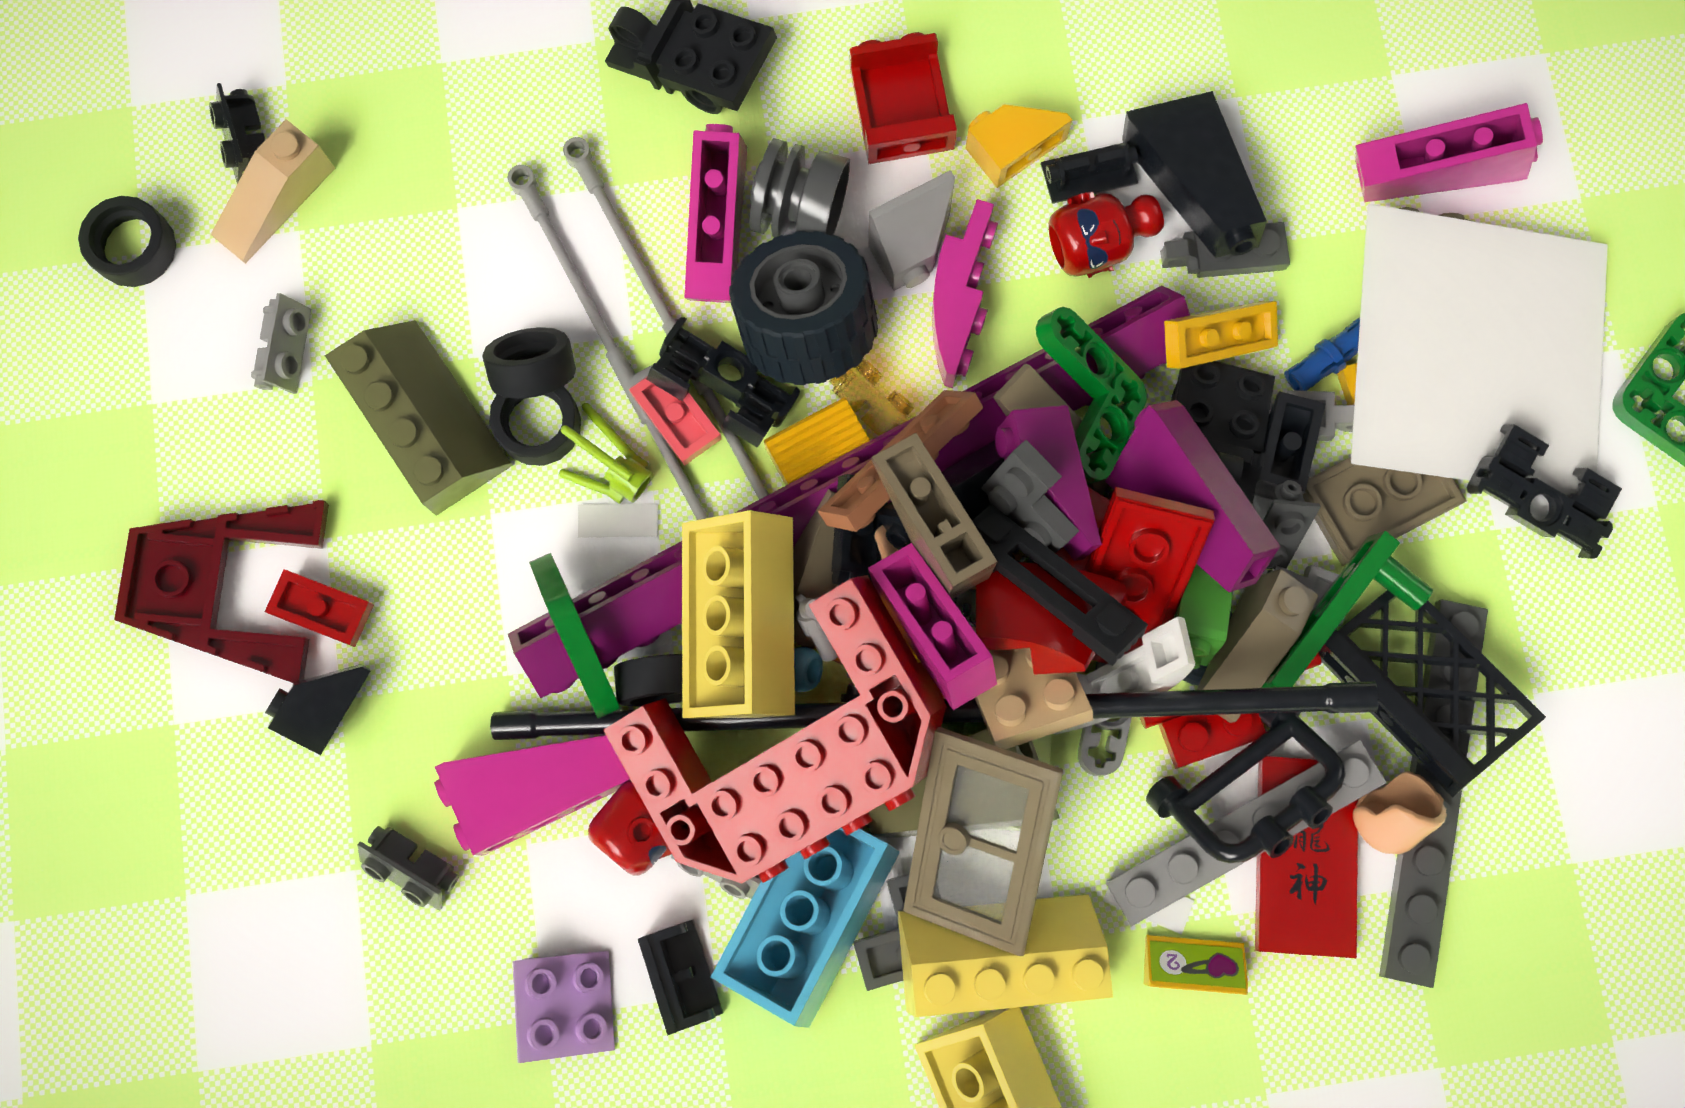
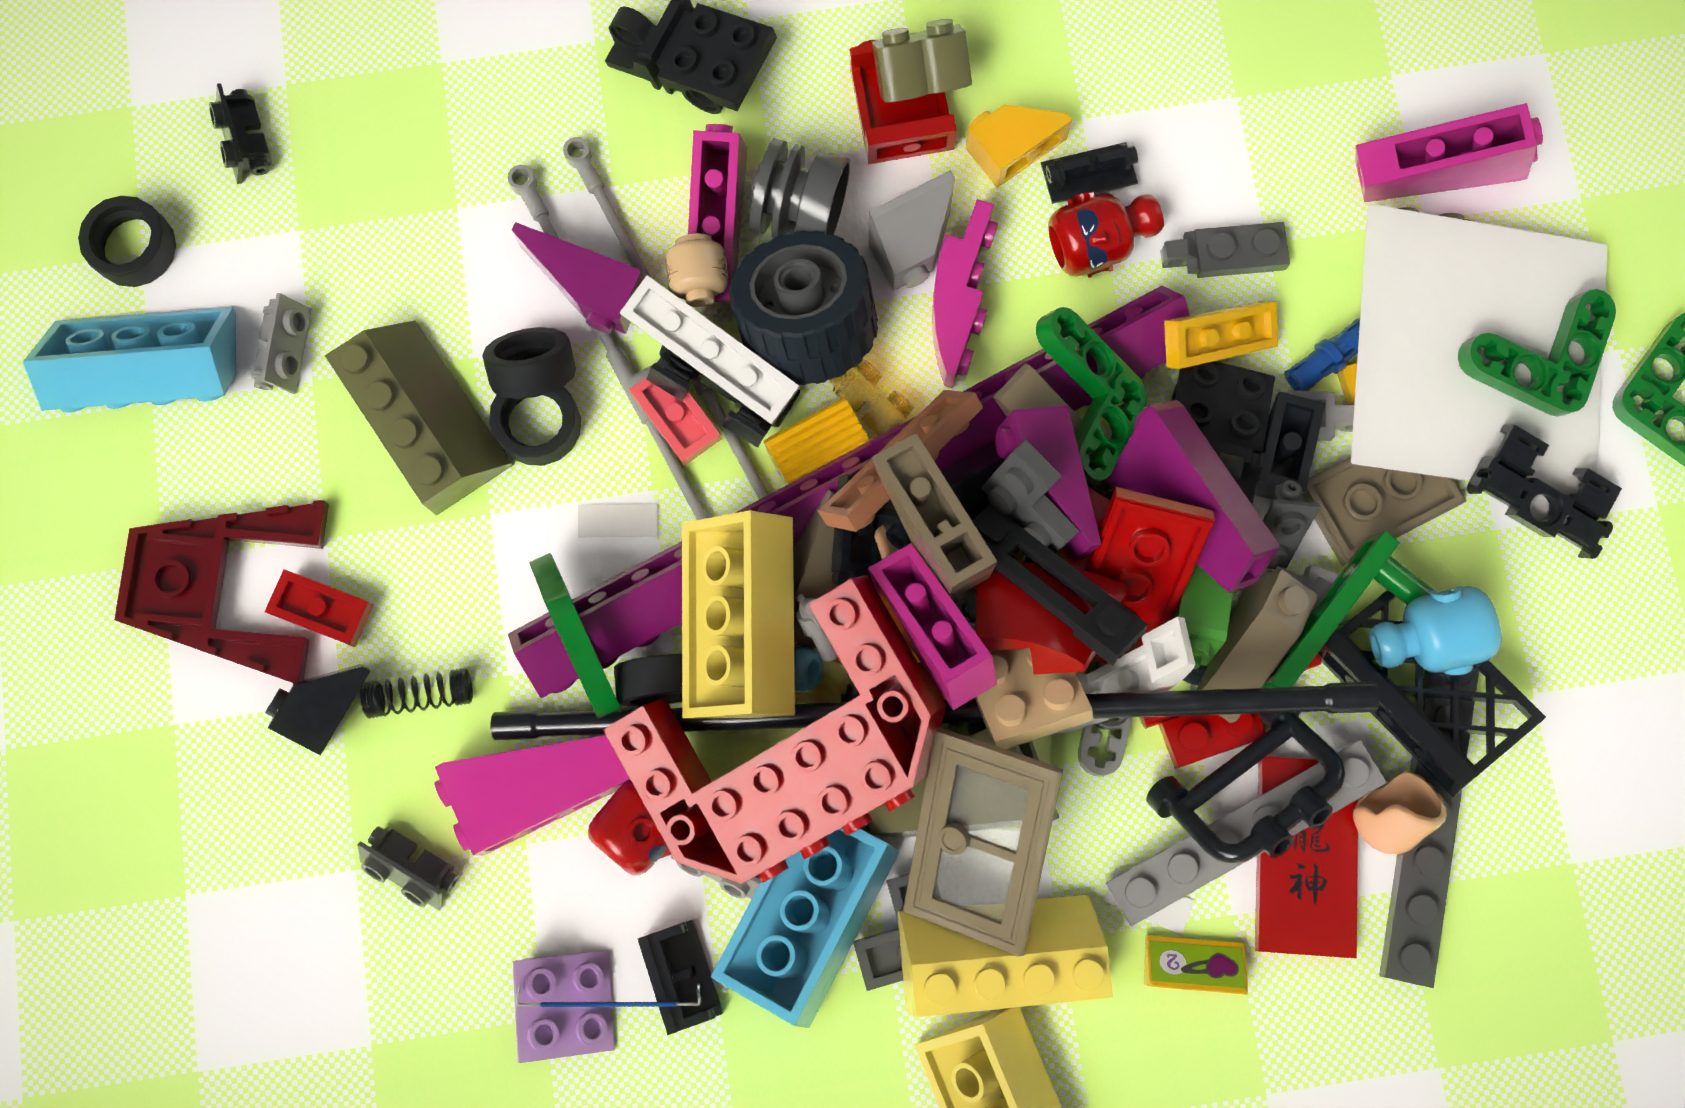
(134, 359): none -> medium azure slope
(271, 190): tan slope -> none
(373, 695): none -> black piece
(587, 279): none -> magenta slope
(608, 1004): none -> blue piece
(626, 476): lime plant -> none
(696, 269): none -> tan head
(709, 350): none -> white plate
(922, 61): none -> olive brick
(1198, 170): black slope -> none
(1442, 632): none -> medium azure piece
(1550, 372): none -> green beam

